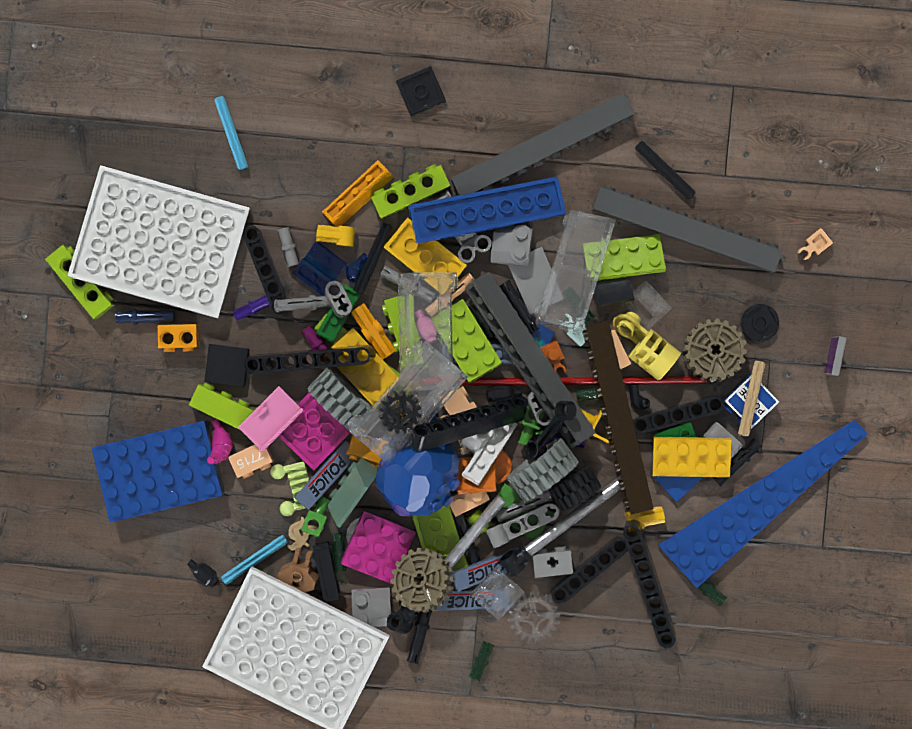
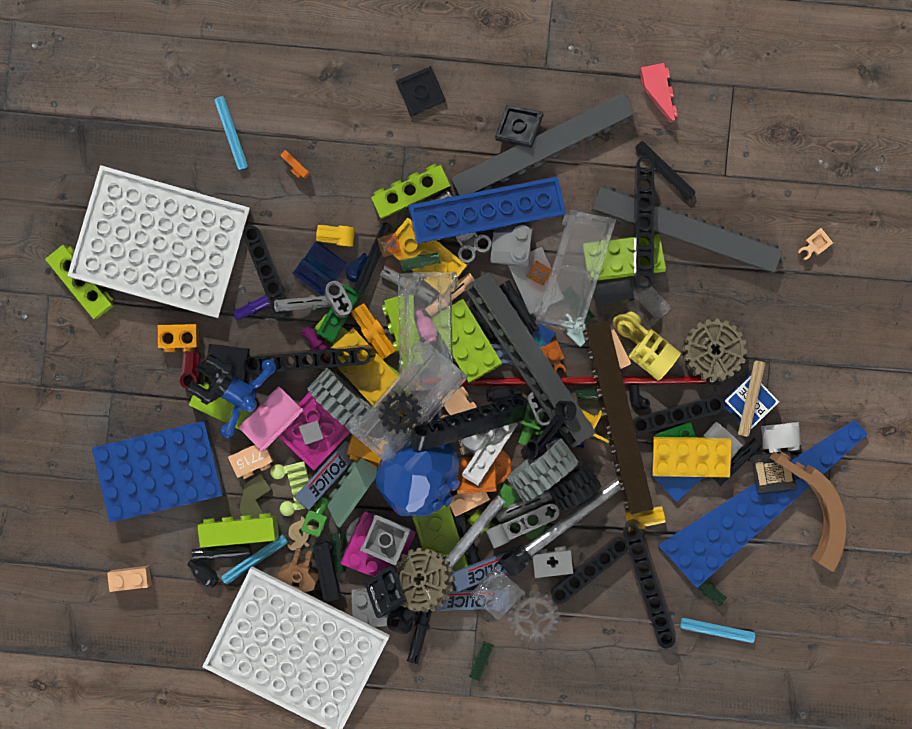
(129, 578): none -> light nougat brick
(141, 317): dark blue pin -> none
(189, 363): none -> dark red piece
(218, 552): none -> black pin
(221, 443): dark pink piece -> none
(229, 387): none -> wheel
(238, 531): none -> lime brick
(252, 490): none -> olive tile
(288, 246): light grey pin -> none
(298, 170): none -> orange plate
(311, 432): none -> light grey tile
(357, 194): light orange slope -> none
(385, 591): none -> black slope
(386, 539): none -> light grey slope
(389, 245): none -> clear orange tile
(420, 261): none -> clear green pin
(519, 126): none -> black tile
(539, 273): none -> clear orange tile
(648, 214): none -> black beam
(656, 86): none -> coral slope
(717, 630): none -> medium azure axle
(759, 322): black tile -> none
(771, 476): none -> tile
(781, 436): none -> white cylinder
(834, 519): none -> medium nougat arch
(835, 356): tile -> none

